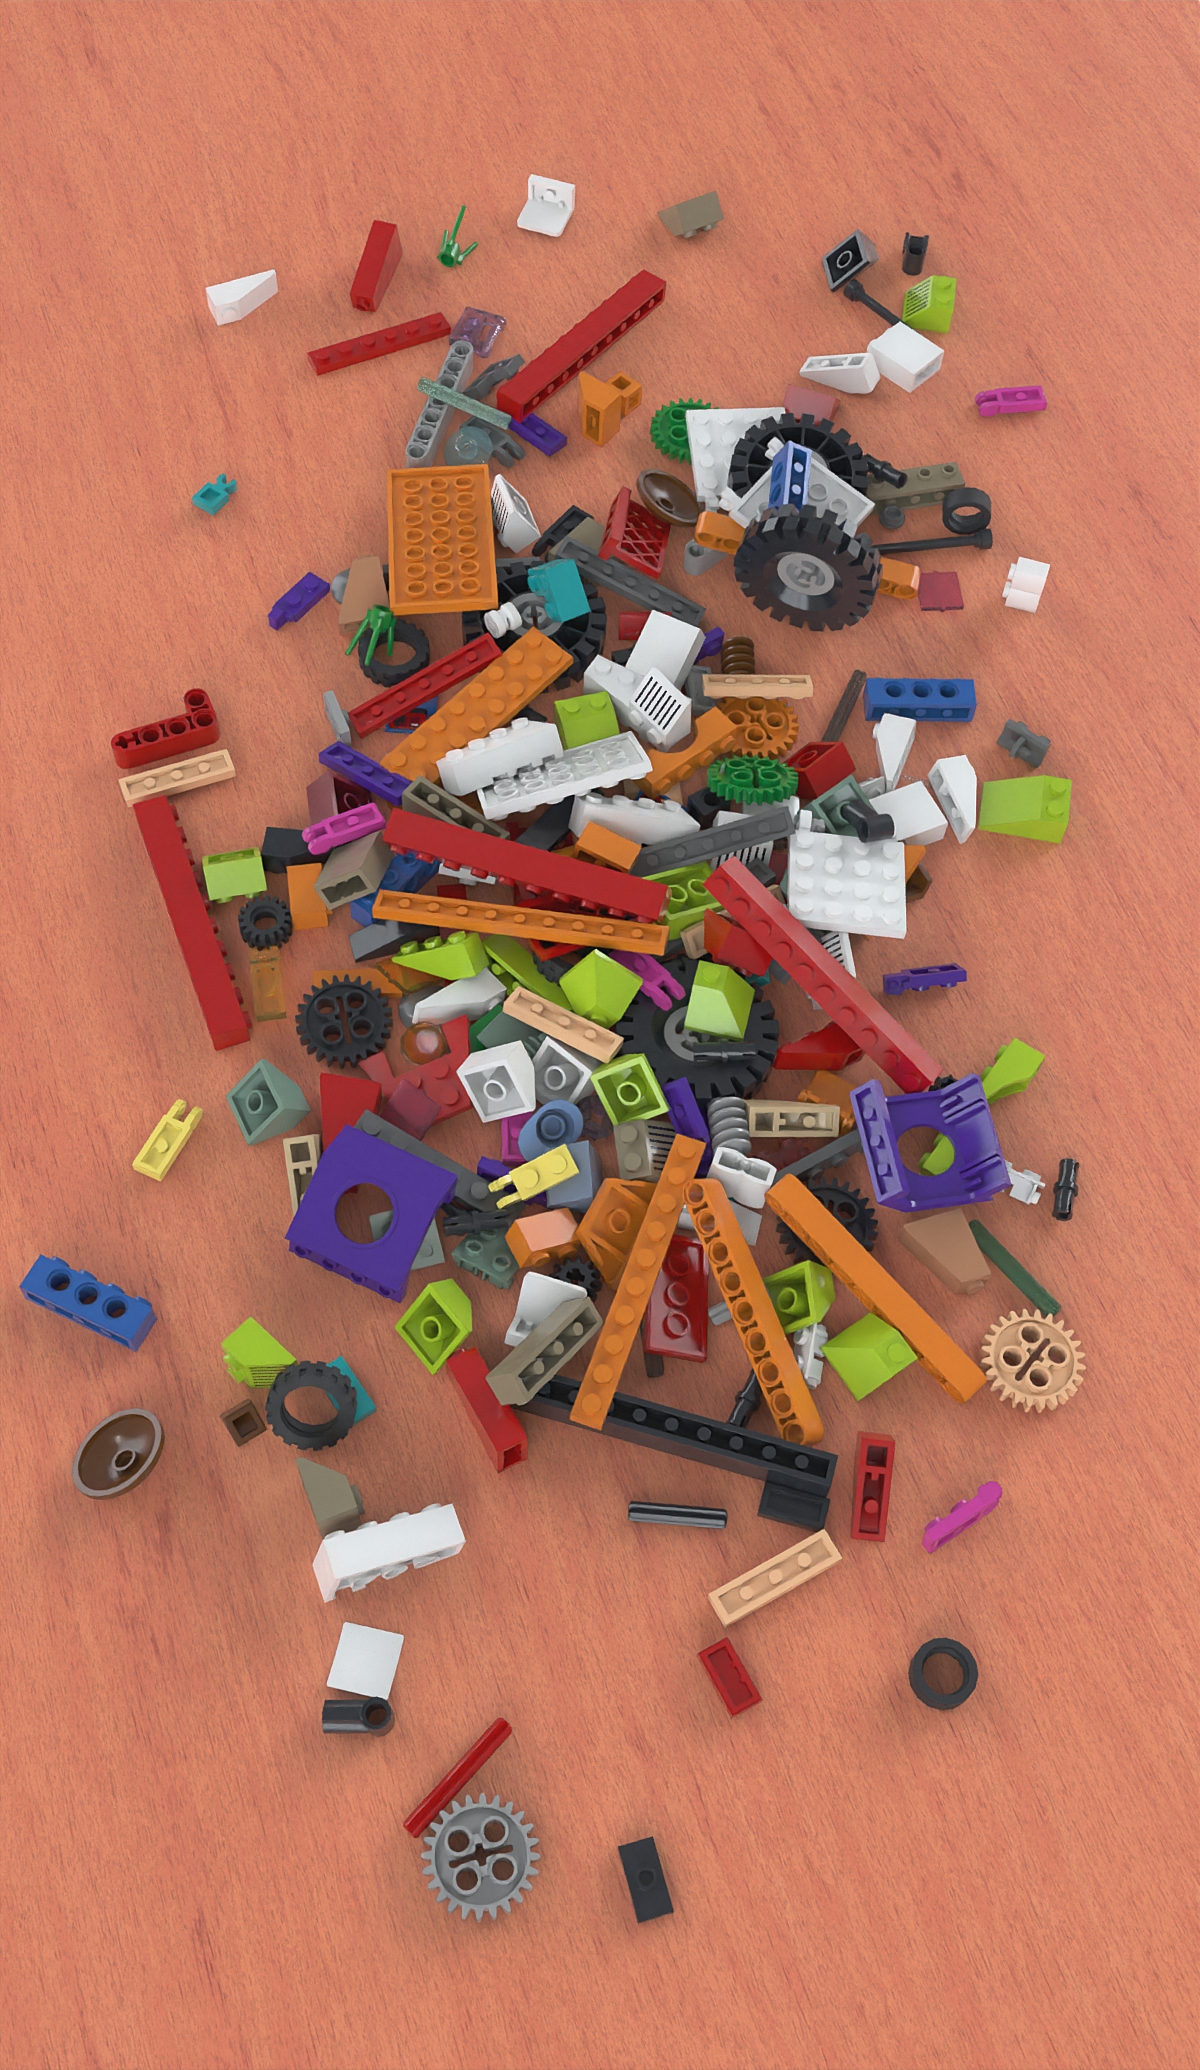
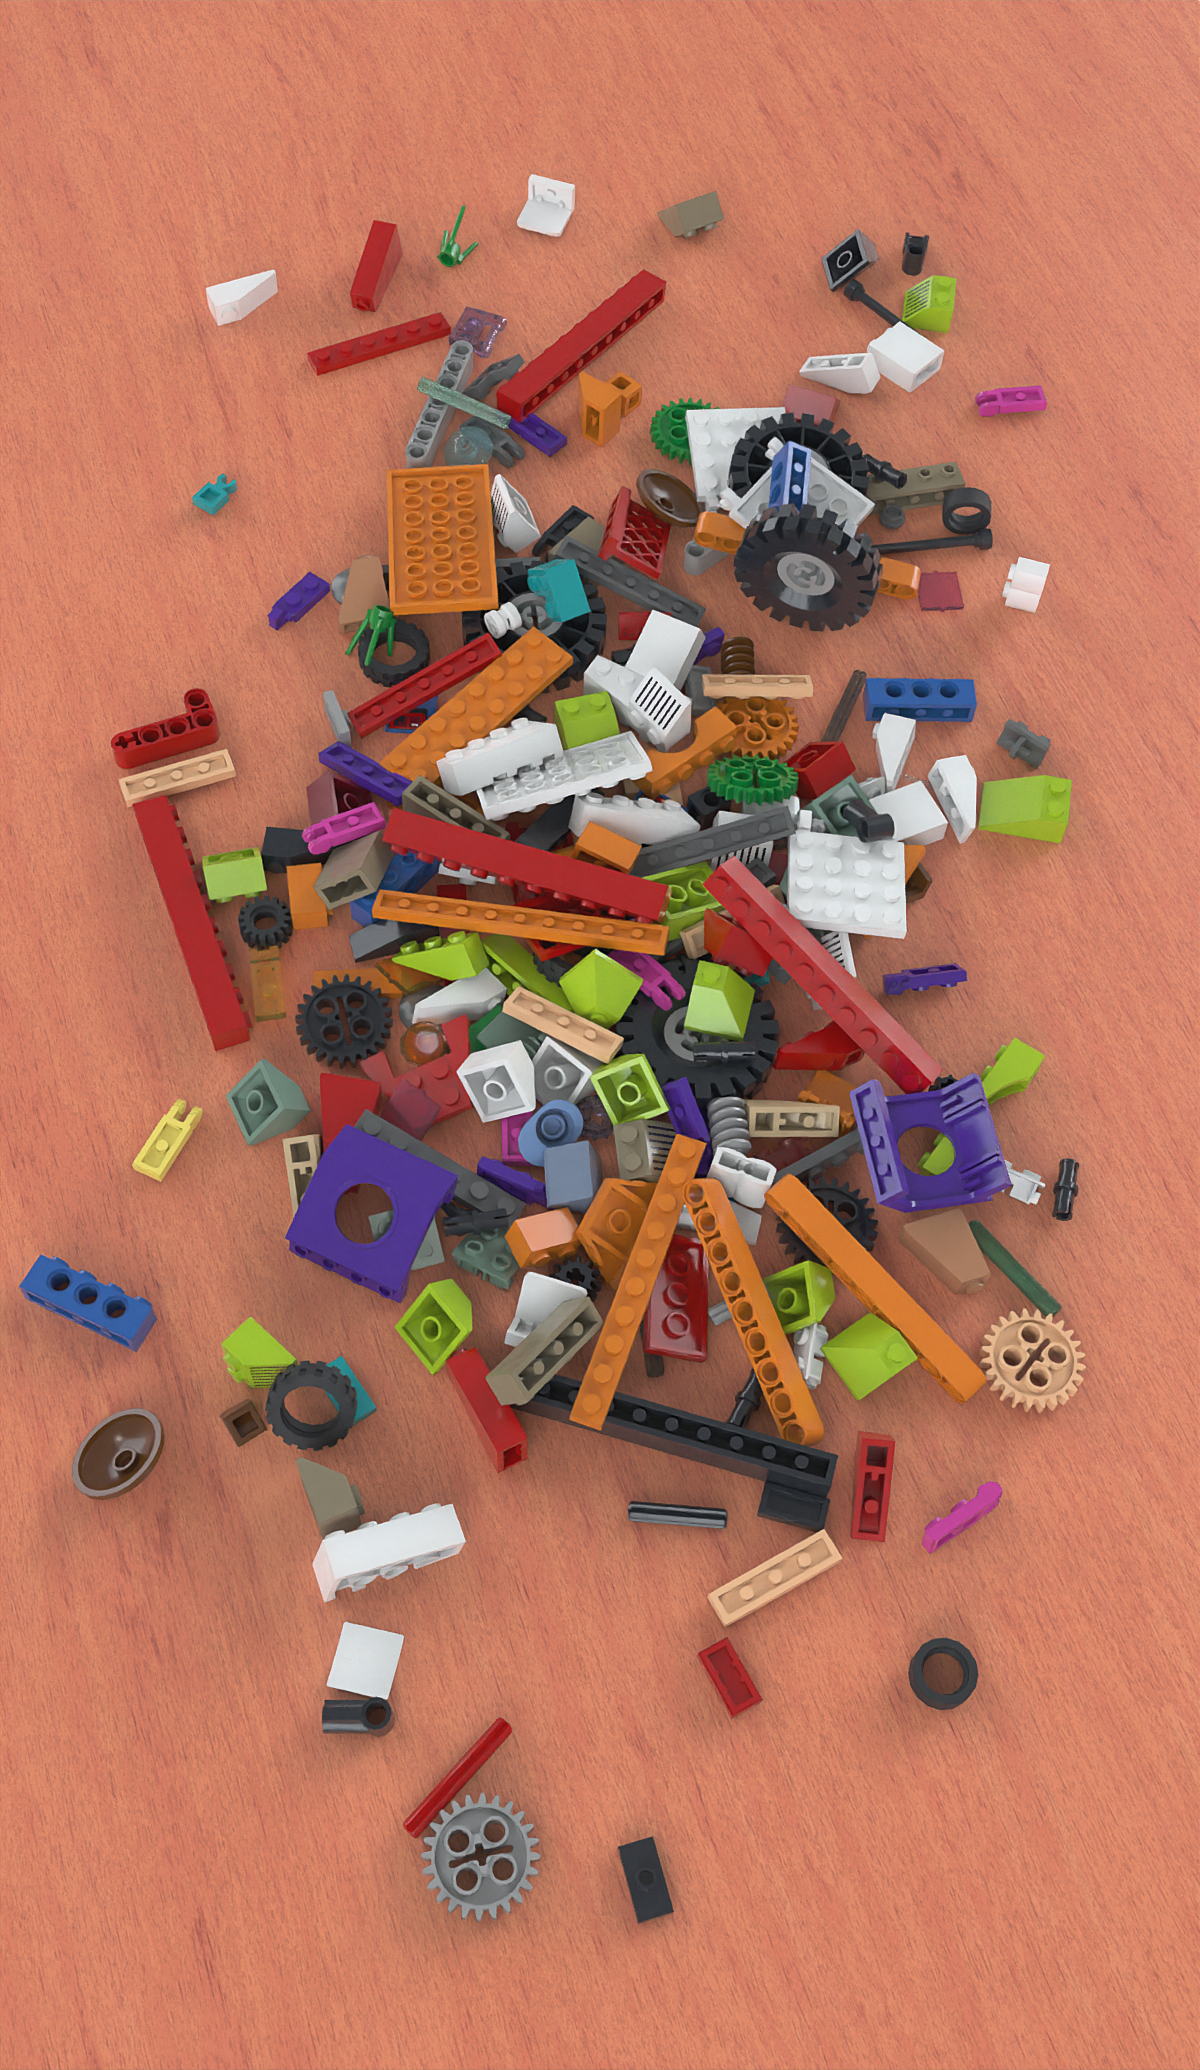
(537, 1176): light yellow hinge -> none

